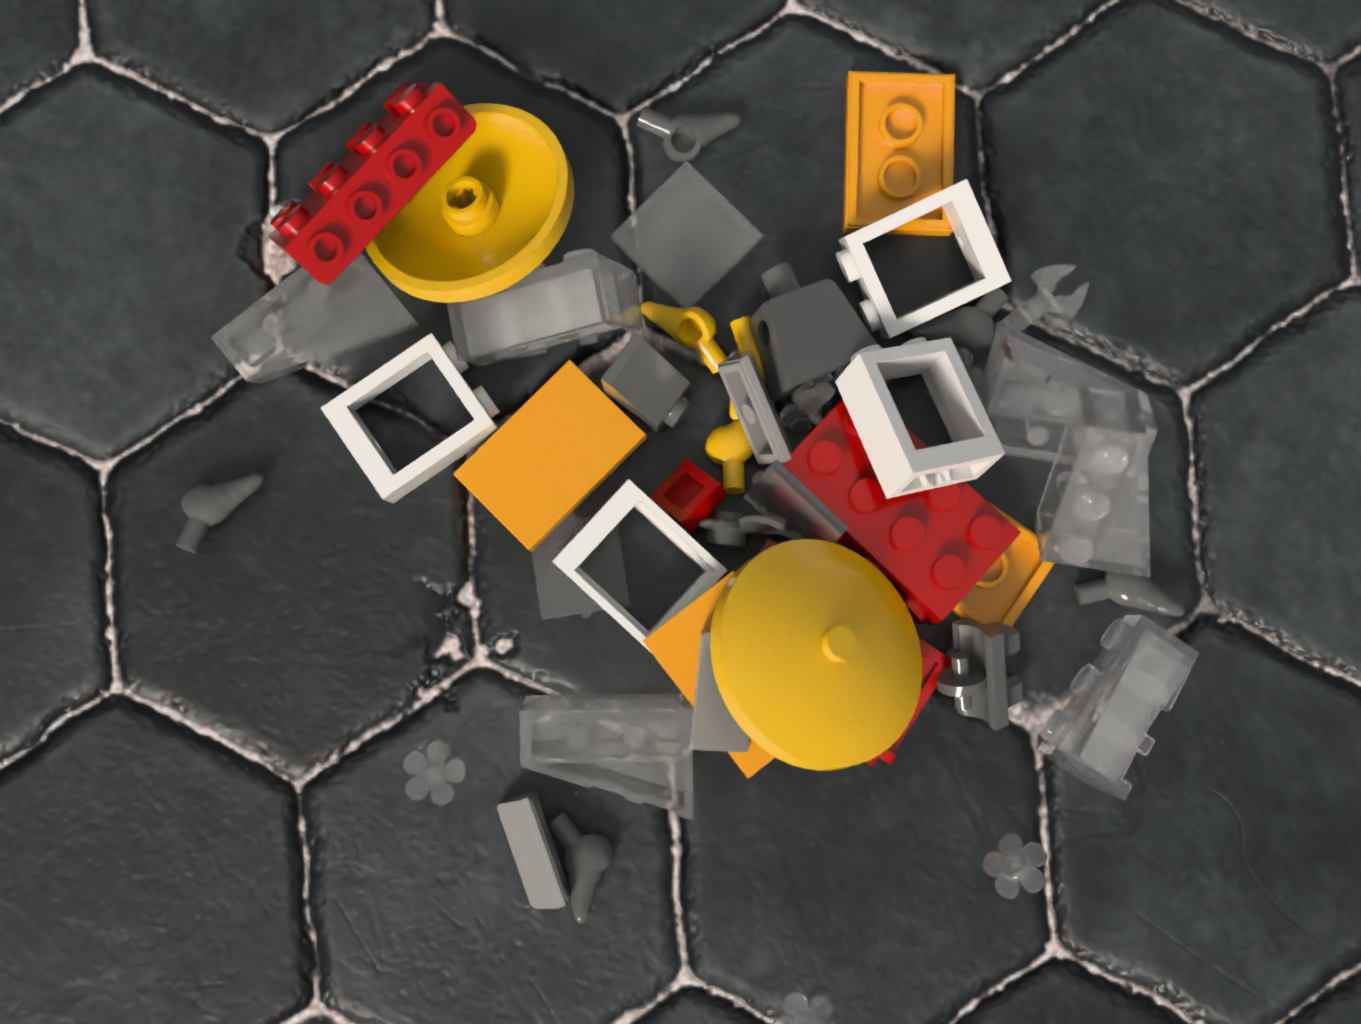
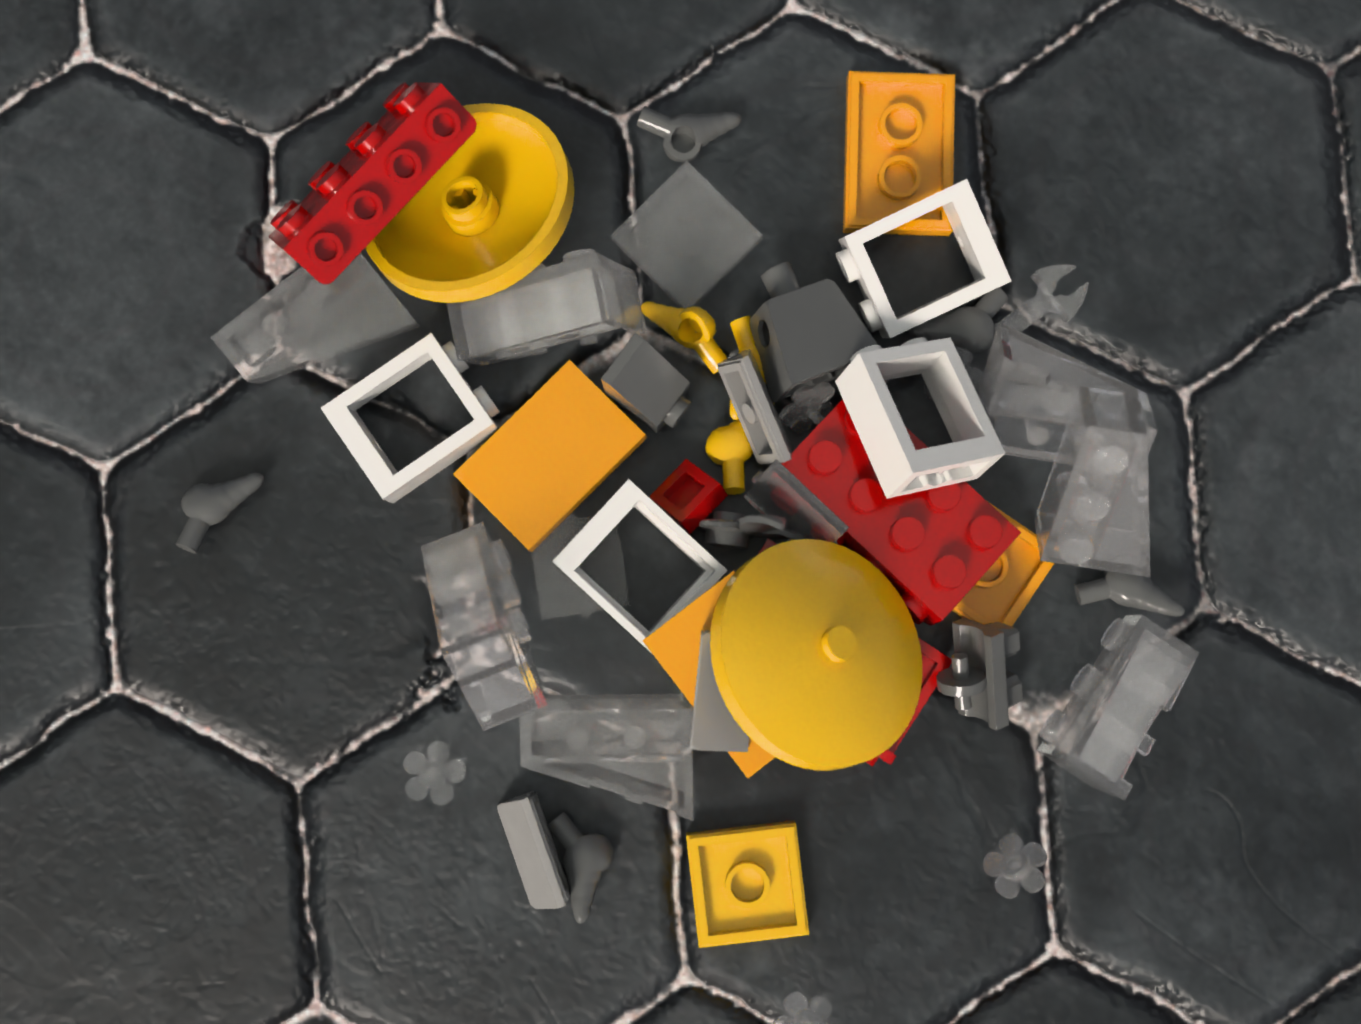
(481, 626): none -> clear wedge
(747, 884): none -> yellow tile

